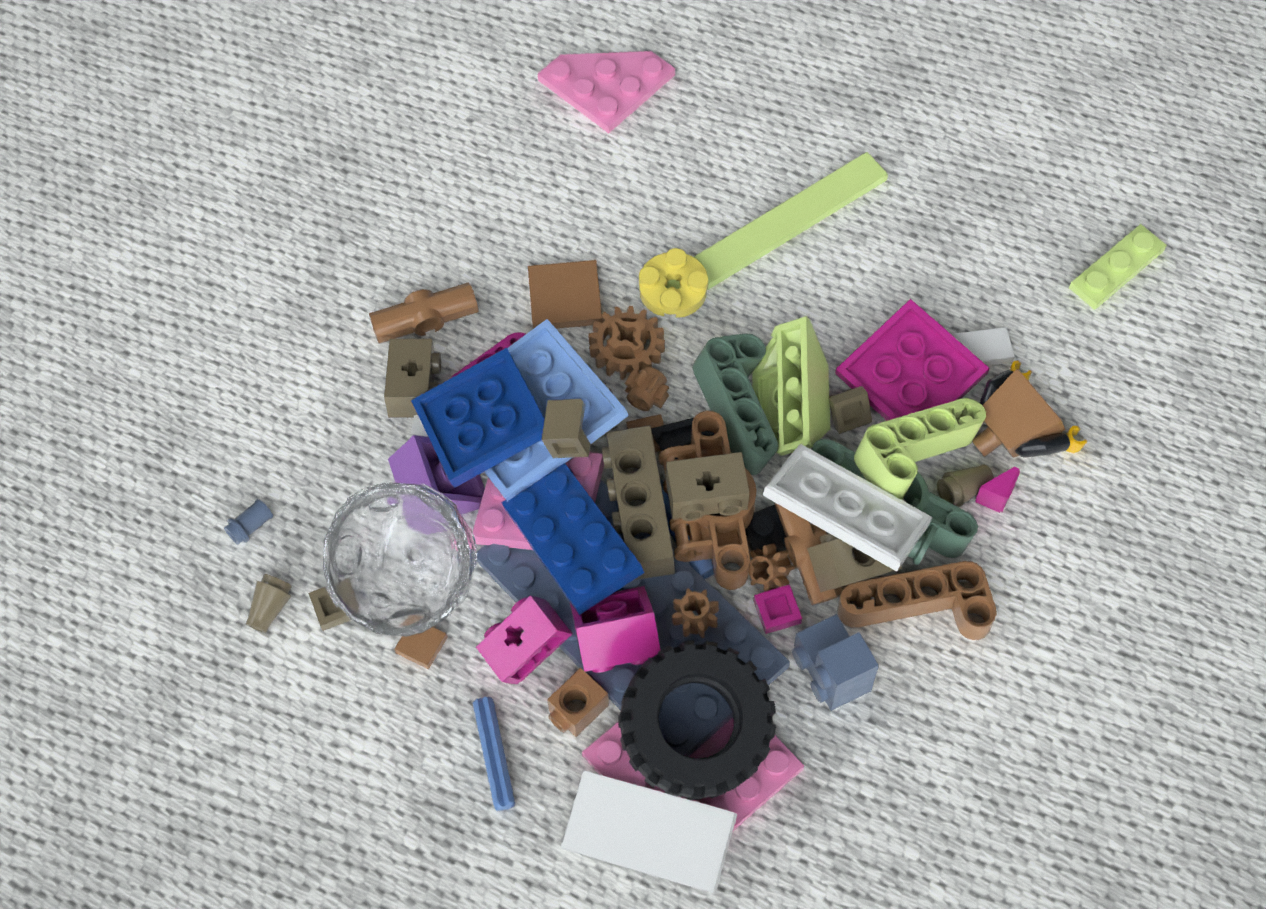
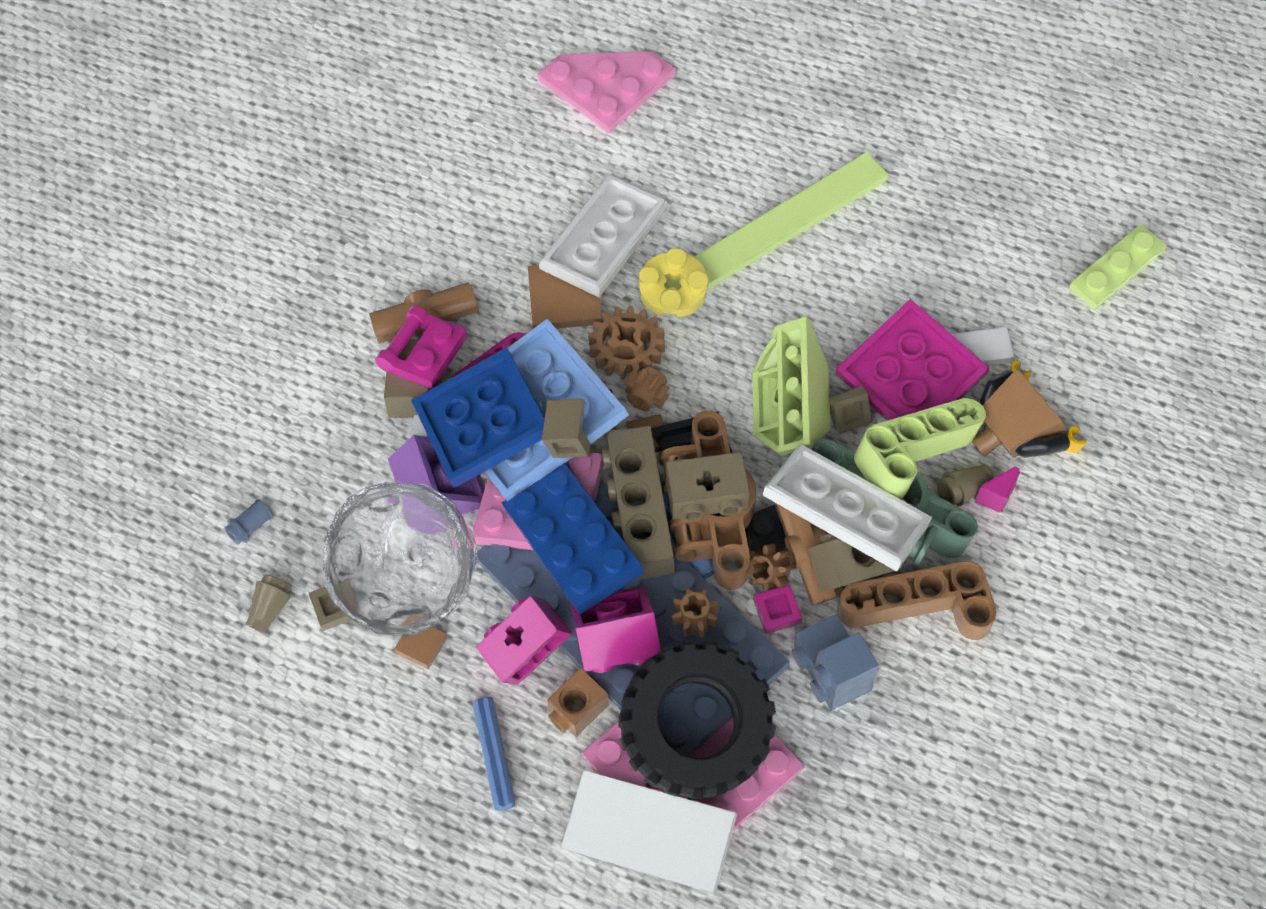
(431, 353): none -> dark pink plate
(603, 235): none -> white tile
(723, 378): sand green beam -> none

